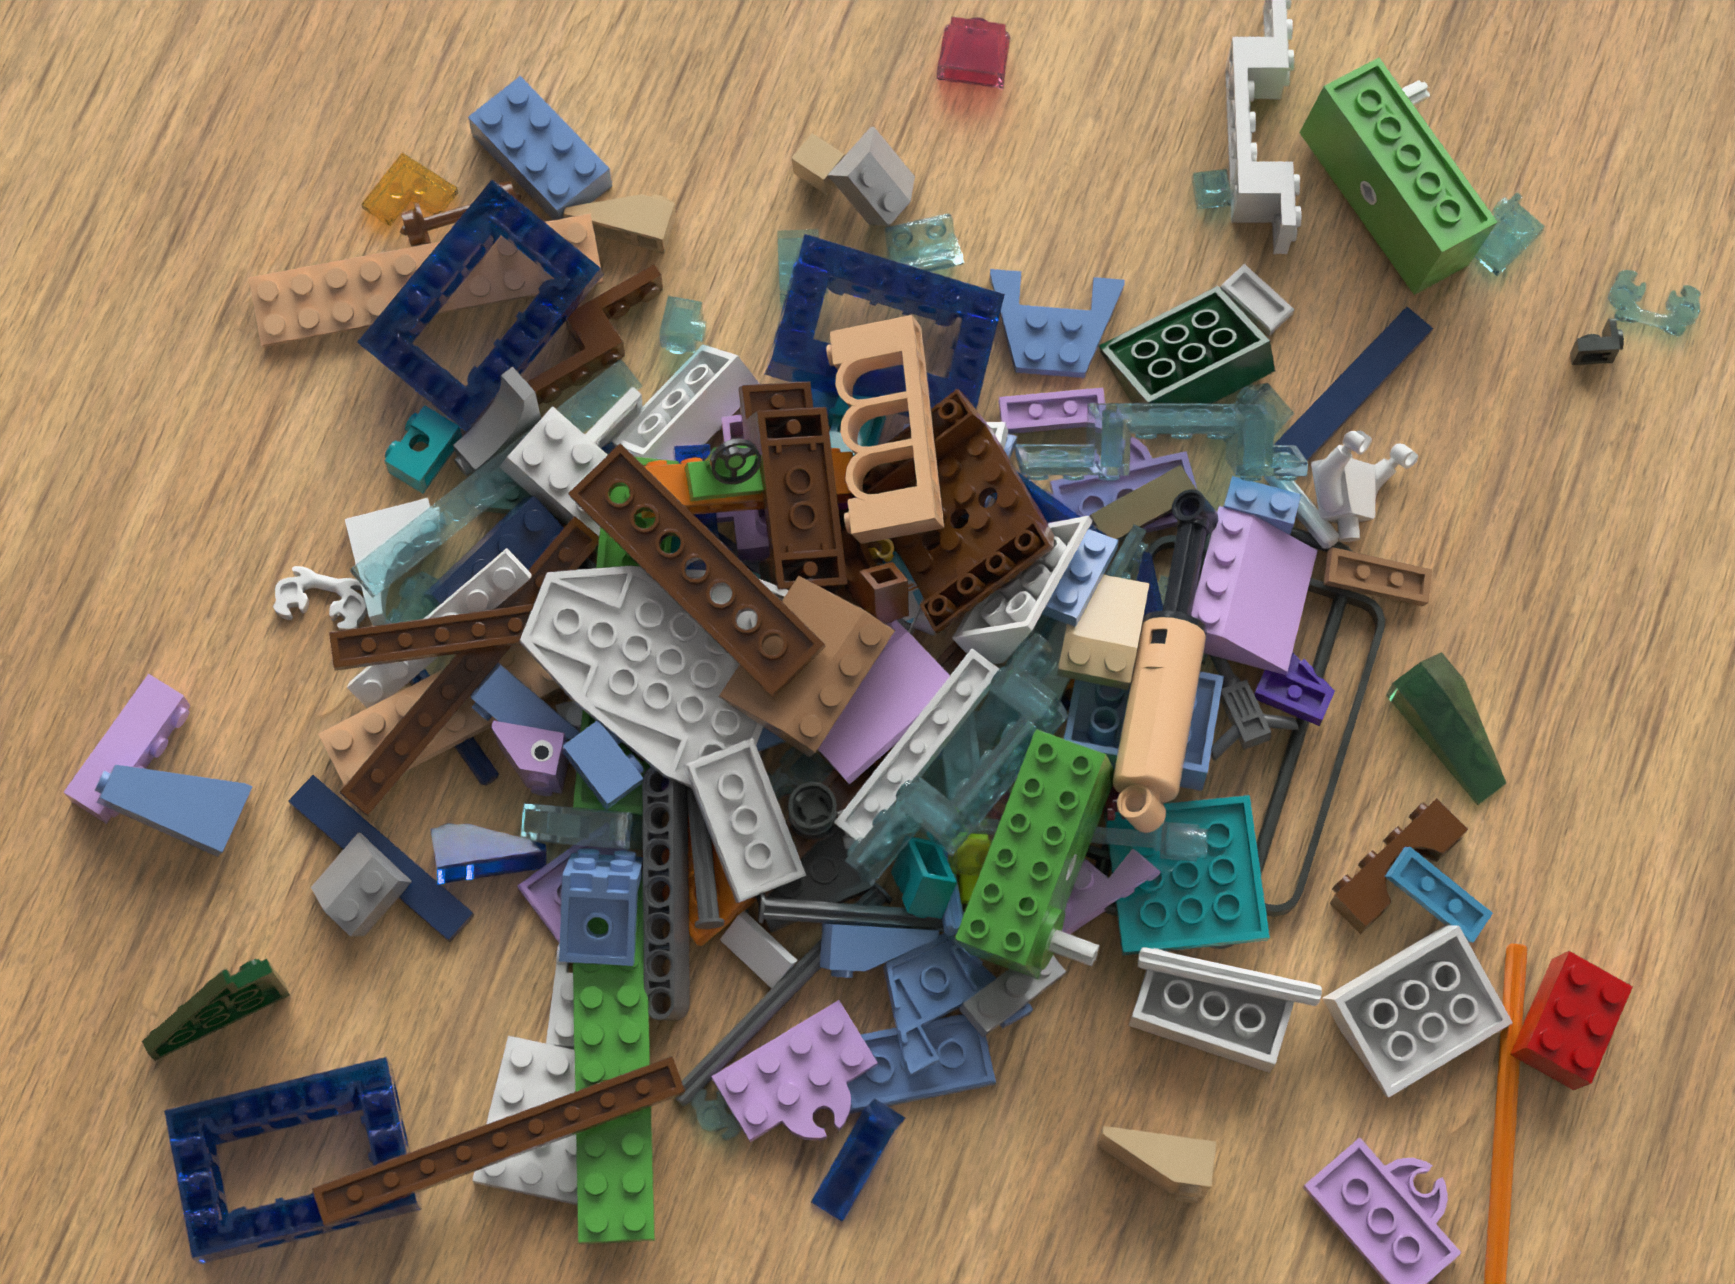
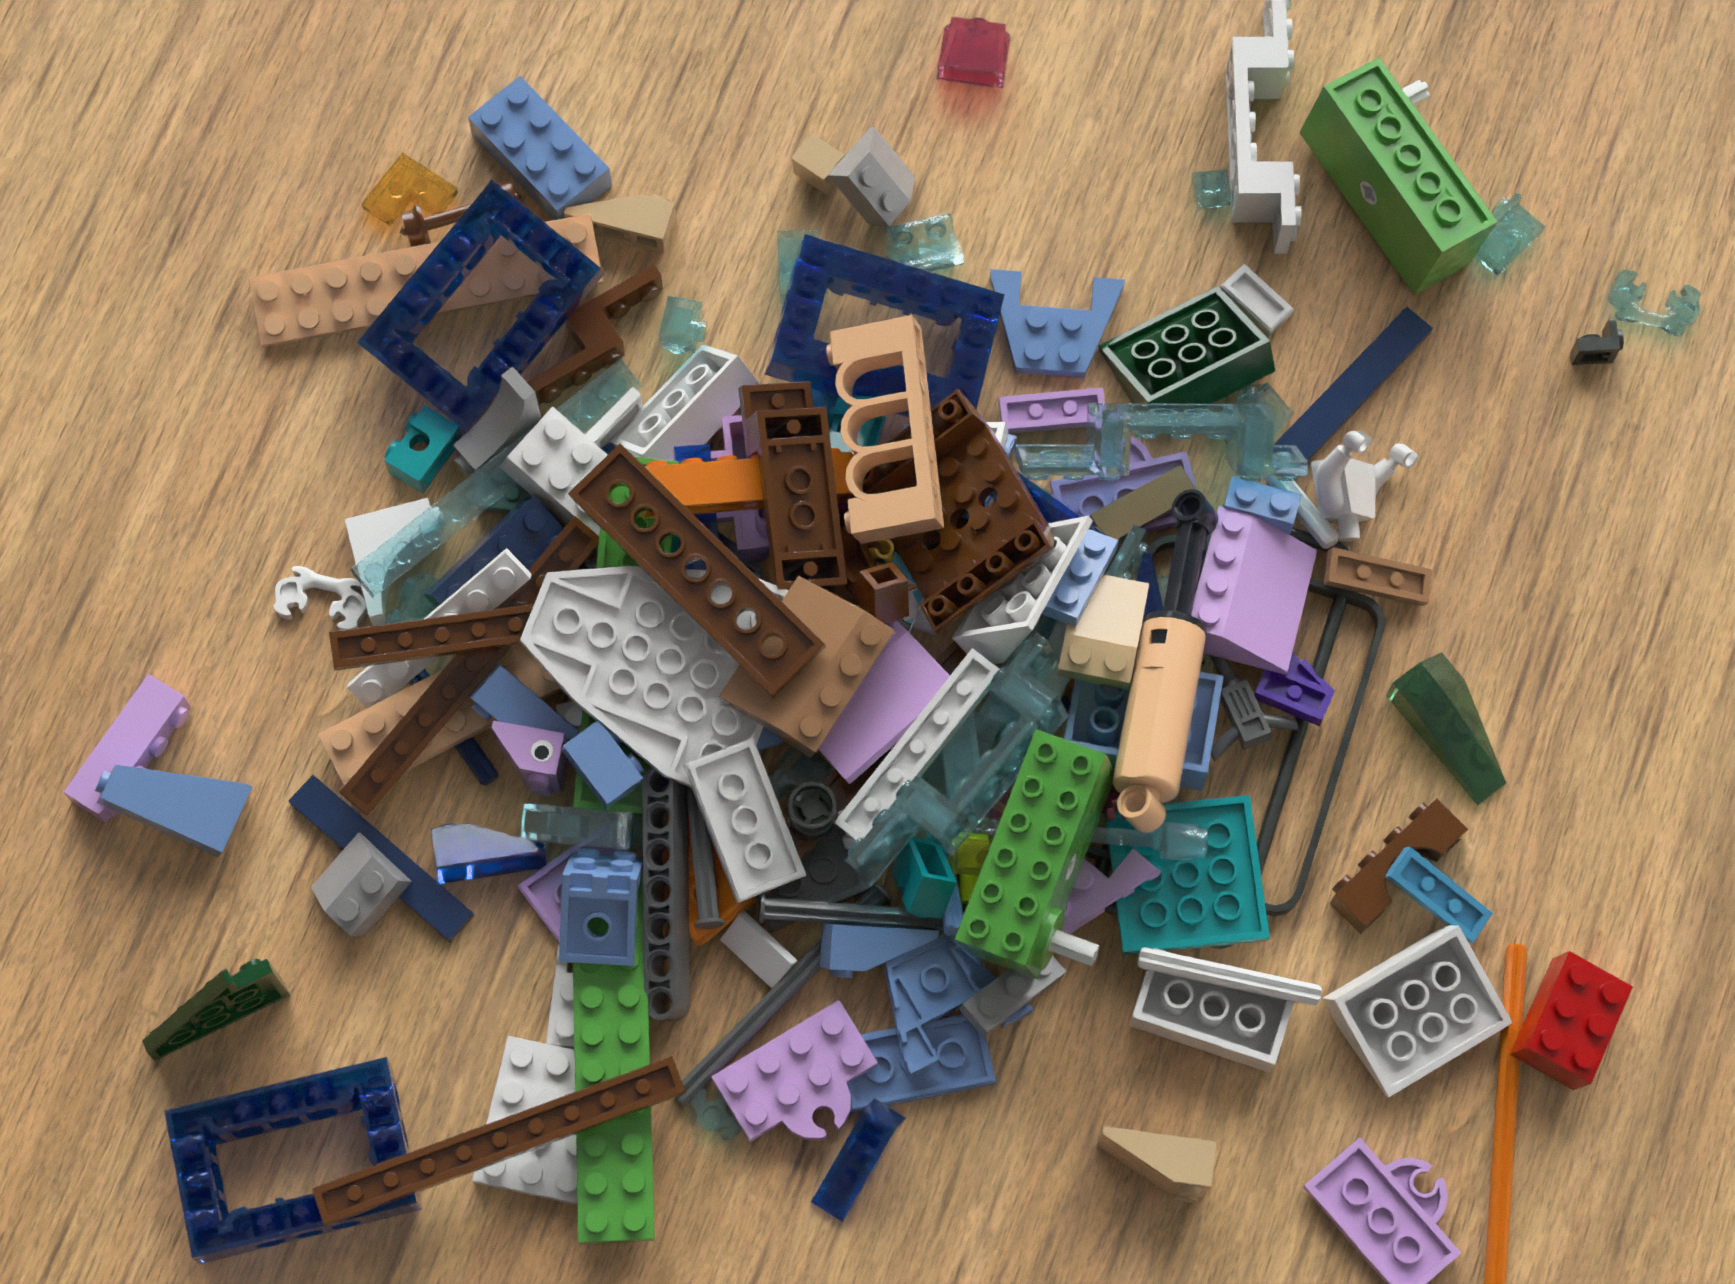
(726, 472): bright green piece -> none

